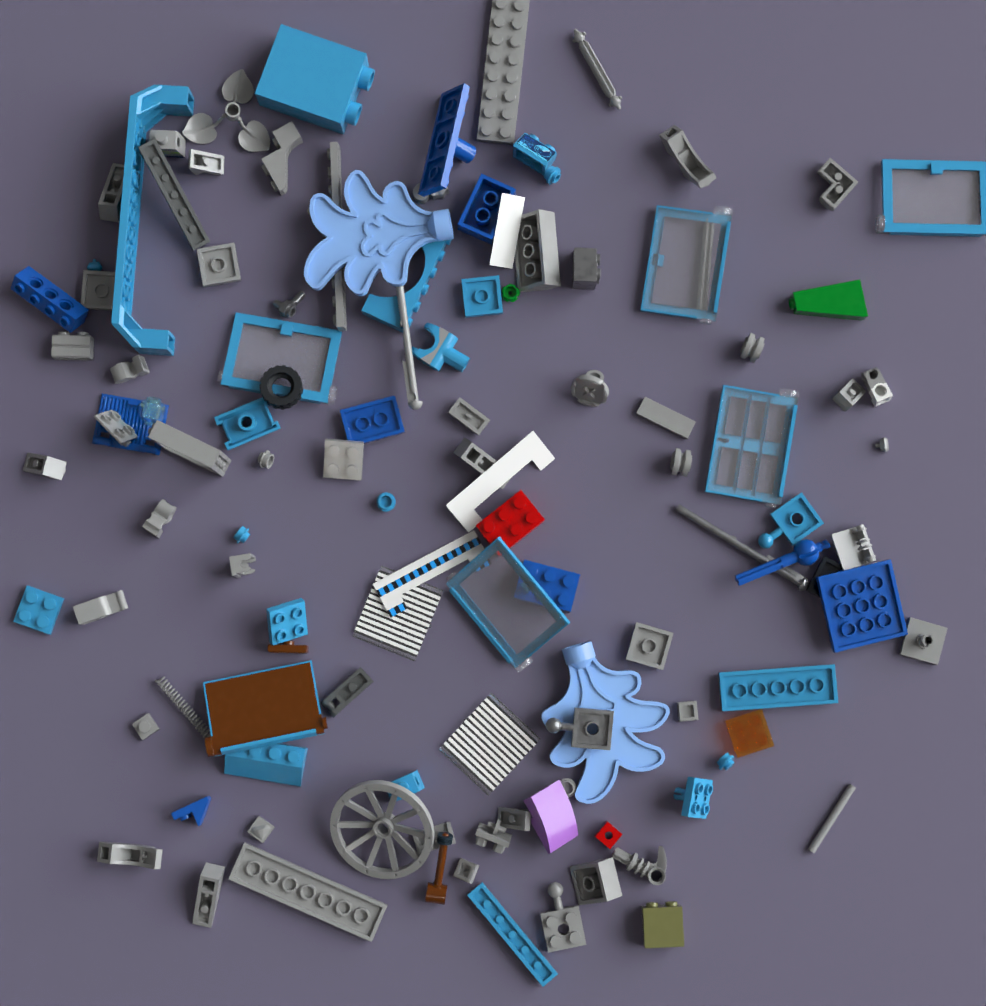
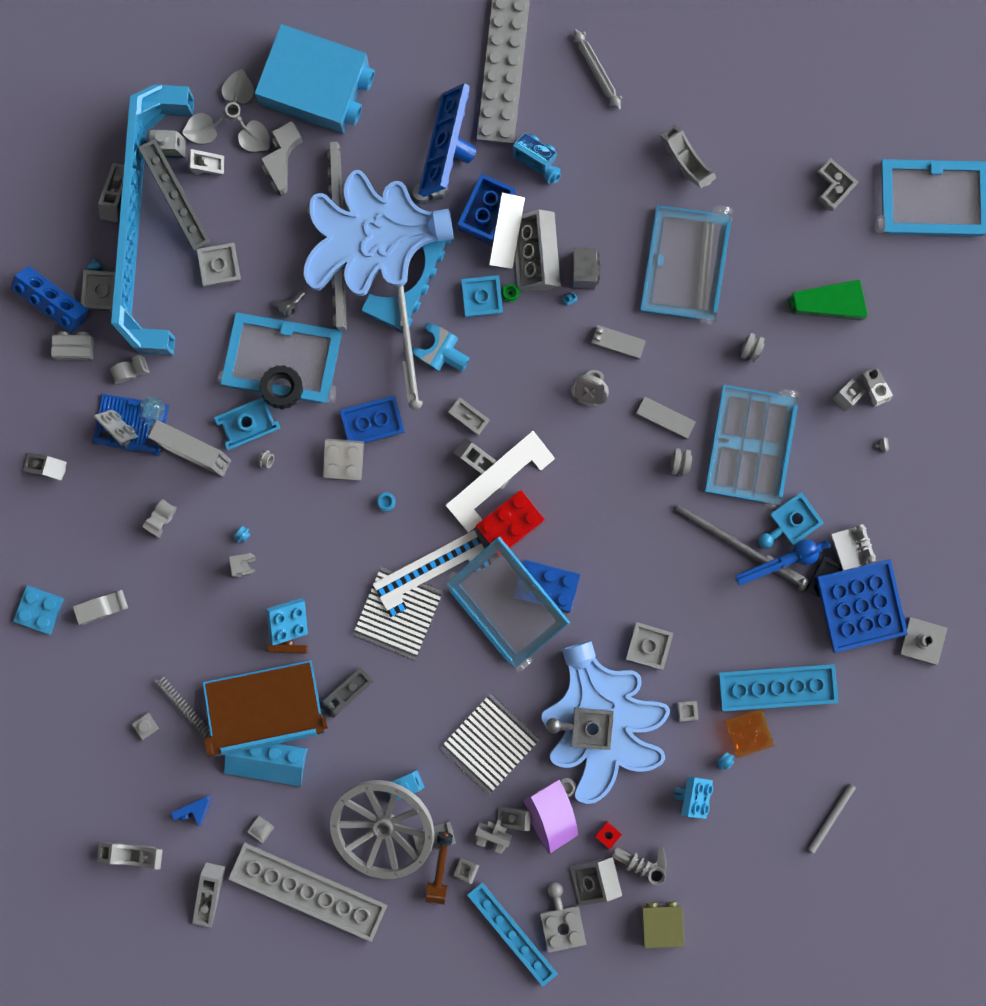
(569, 298): none -> dark azure rock
(618, 342): none -> light grey hinge

